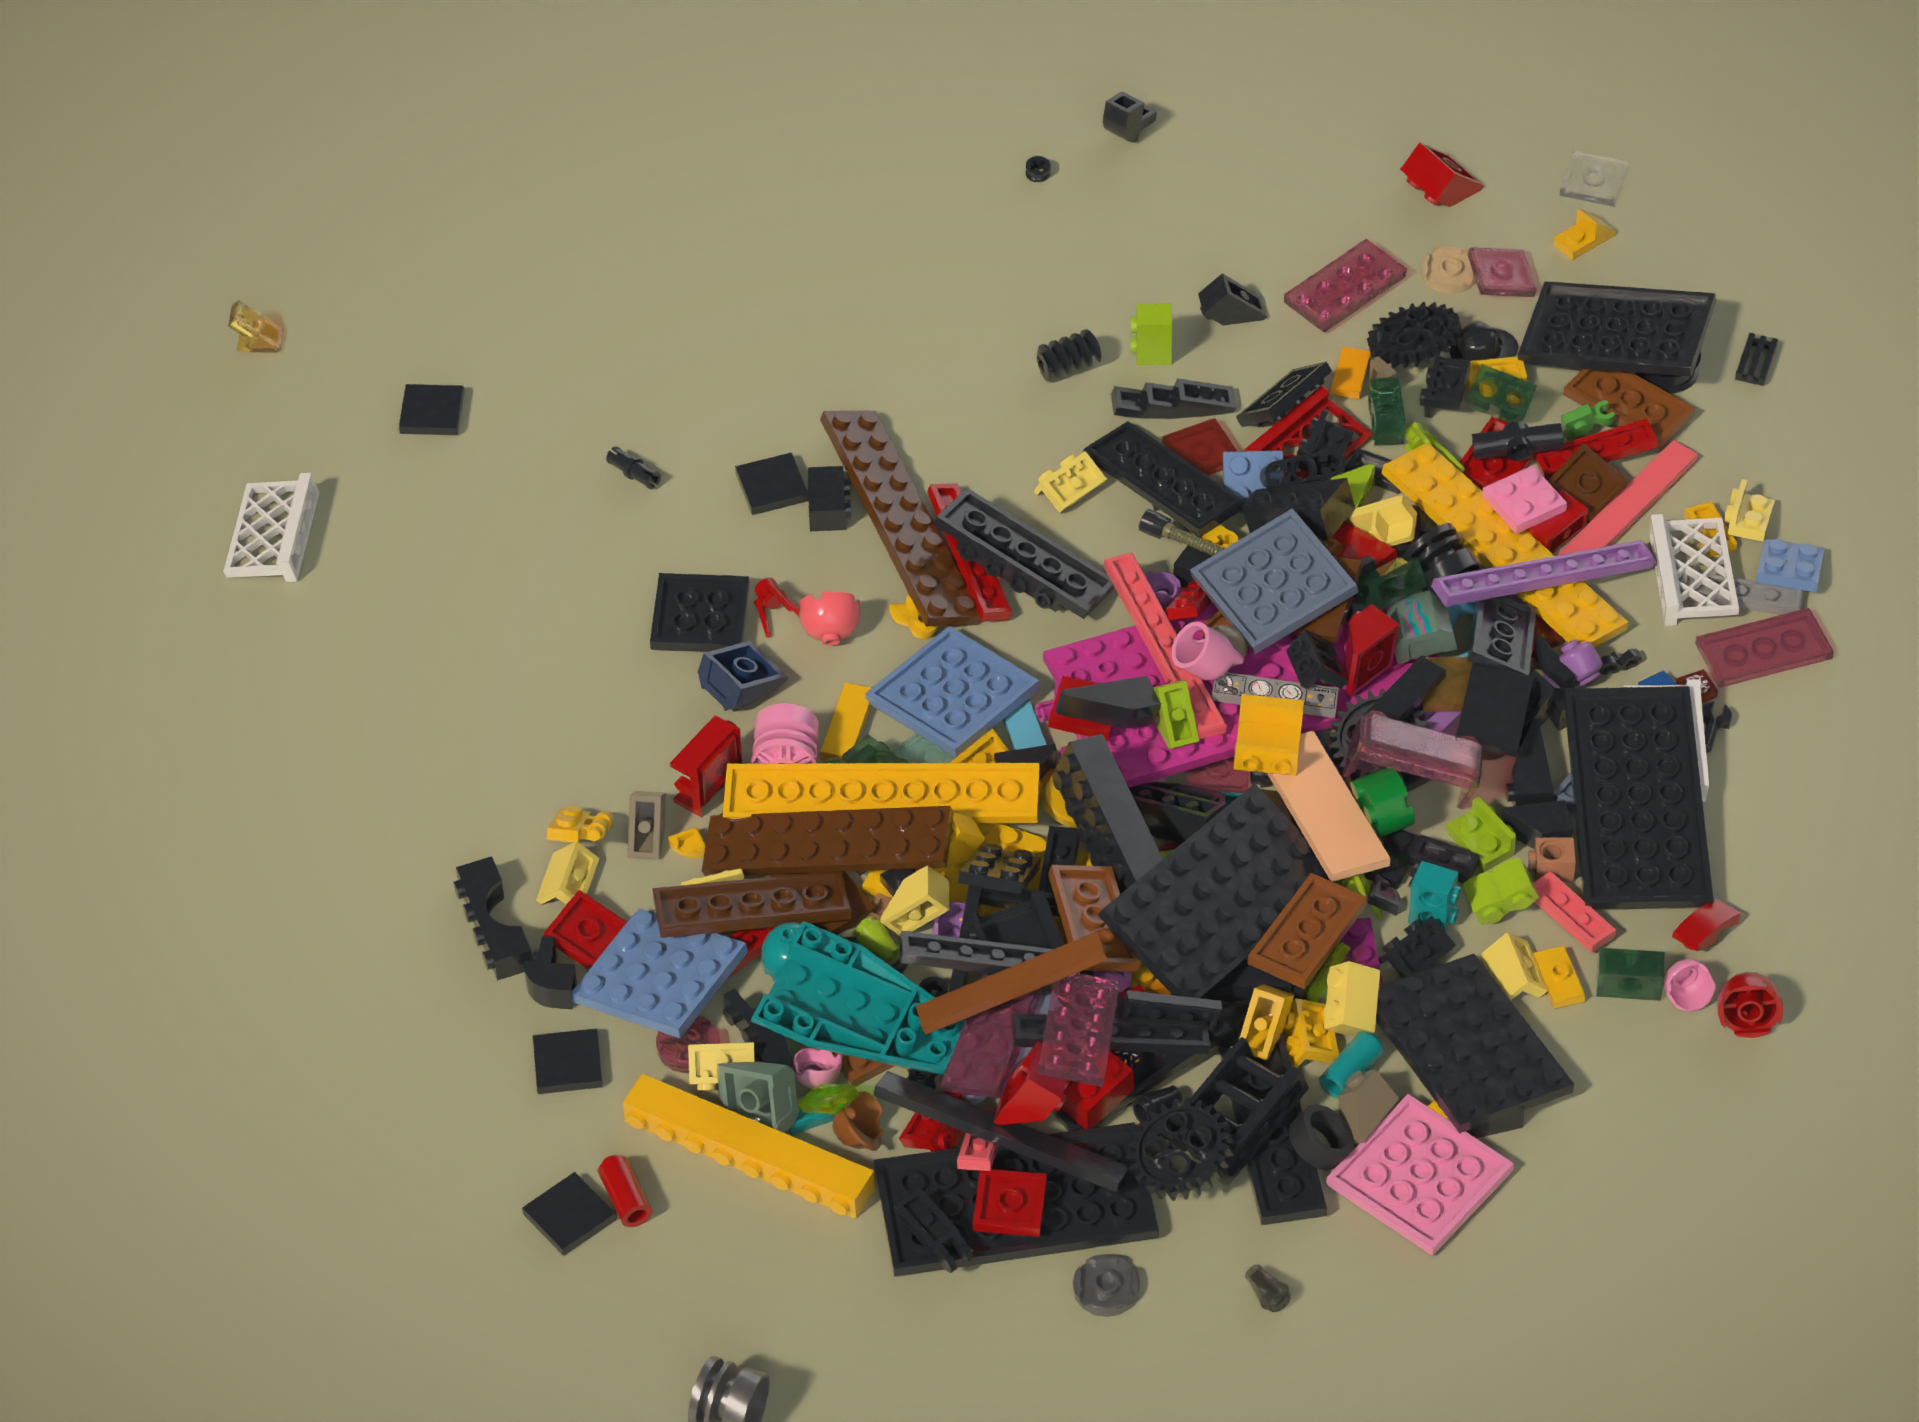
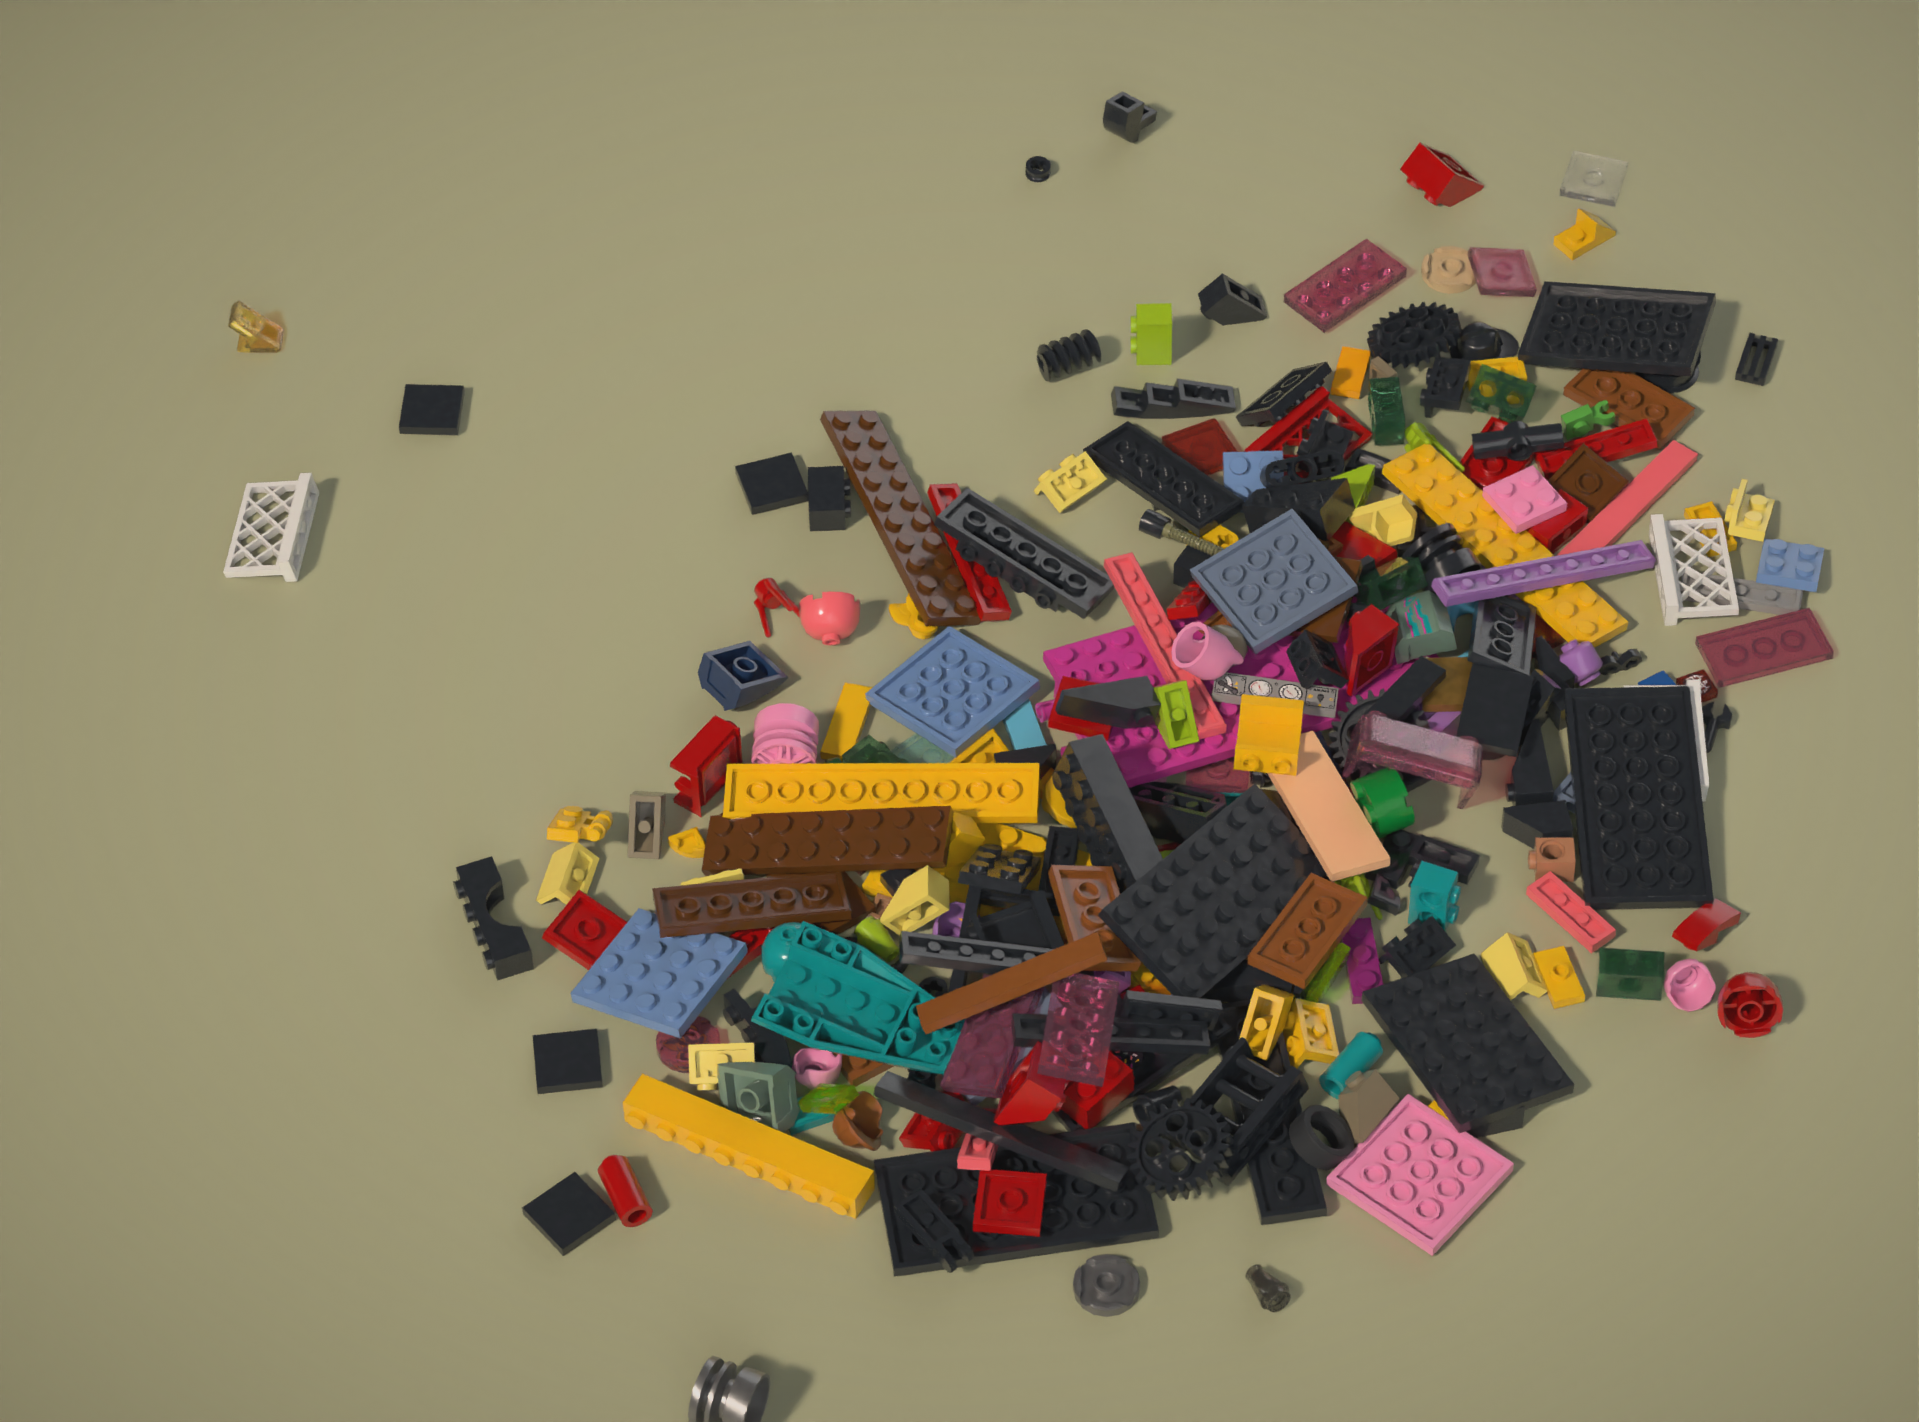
(549, 981): black brick -> none
(633, 467): black pin -> none
(699, 612): black plate -> none
(1165, 586): medium lavender hair -> none
(1351, 999): light yellow brick -> none
(1483, 834): lime bracket -> none
(1500, 891): lime brick -> none

